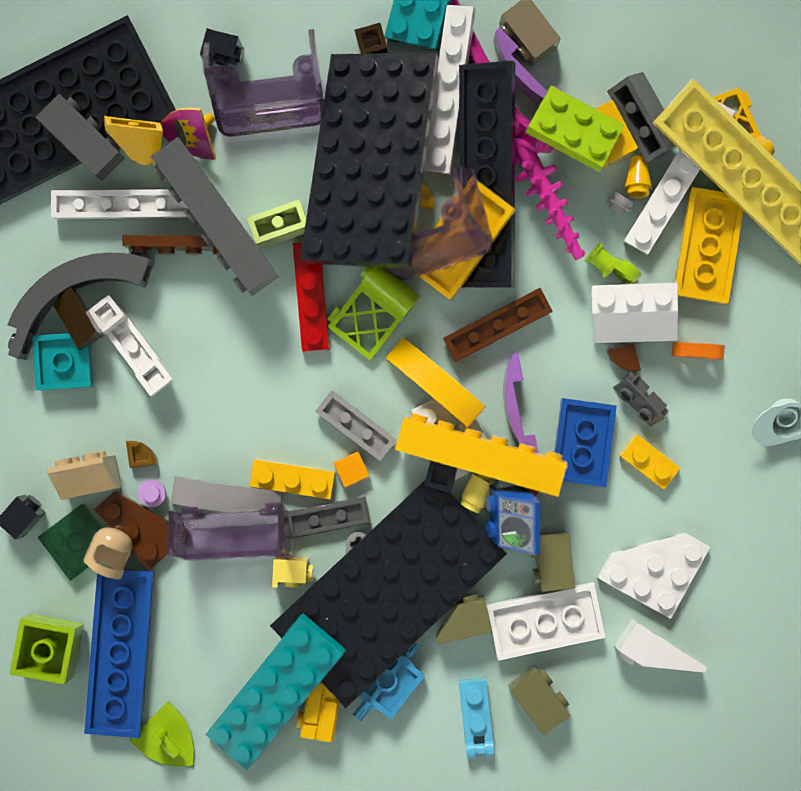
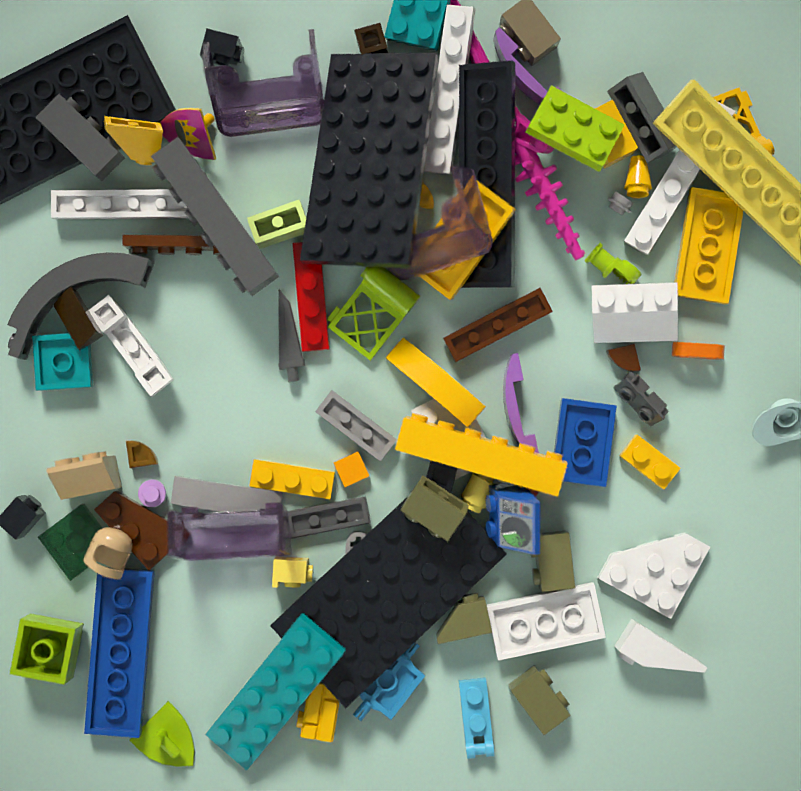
(289, 347): none -> dark grey bar
(434, 508): none -> olive brick

